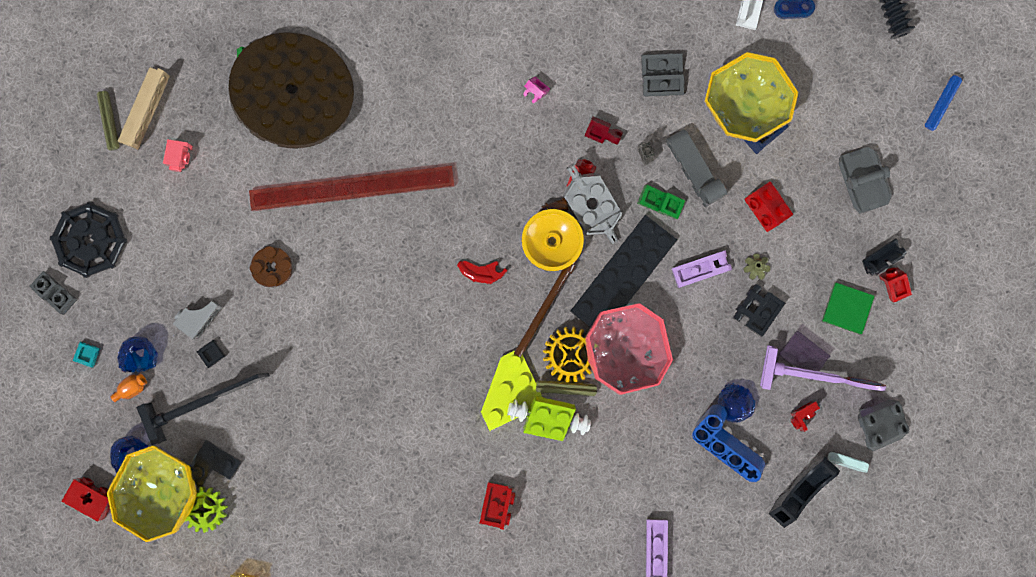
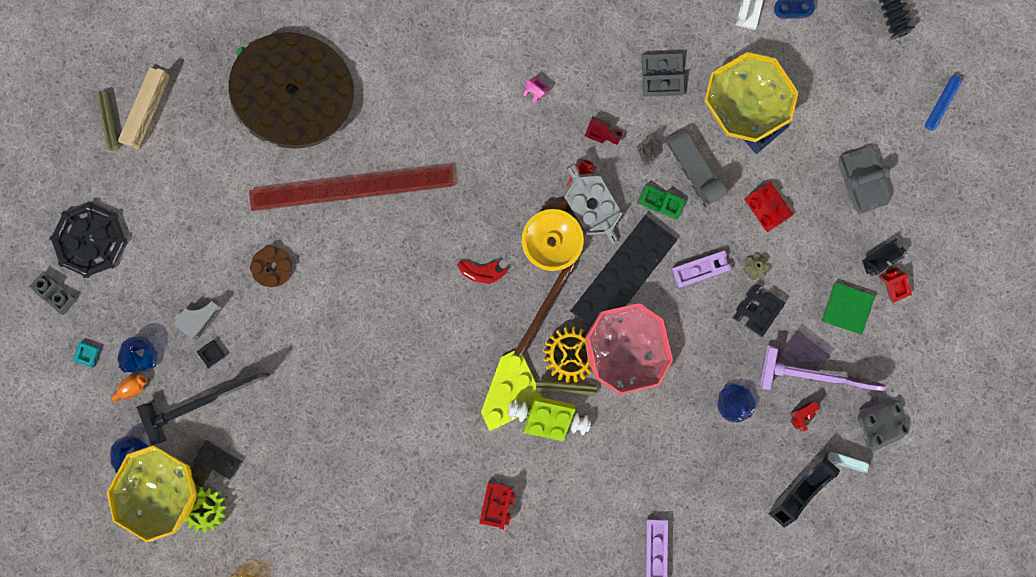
(77, 498): red brick -> none
(176, 155): coral brick -> none
(748, 463): blue beam -> none

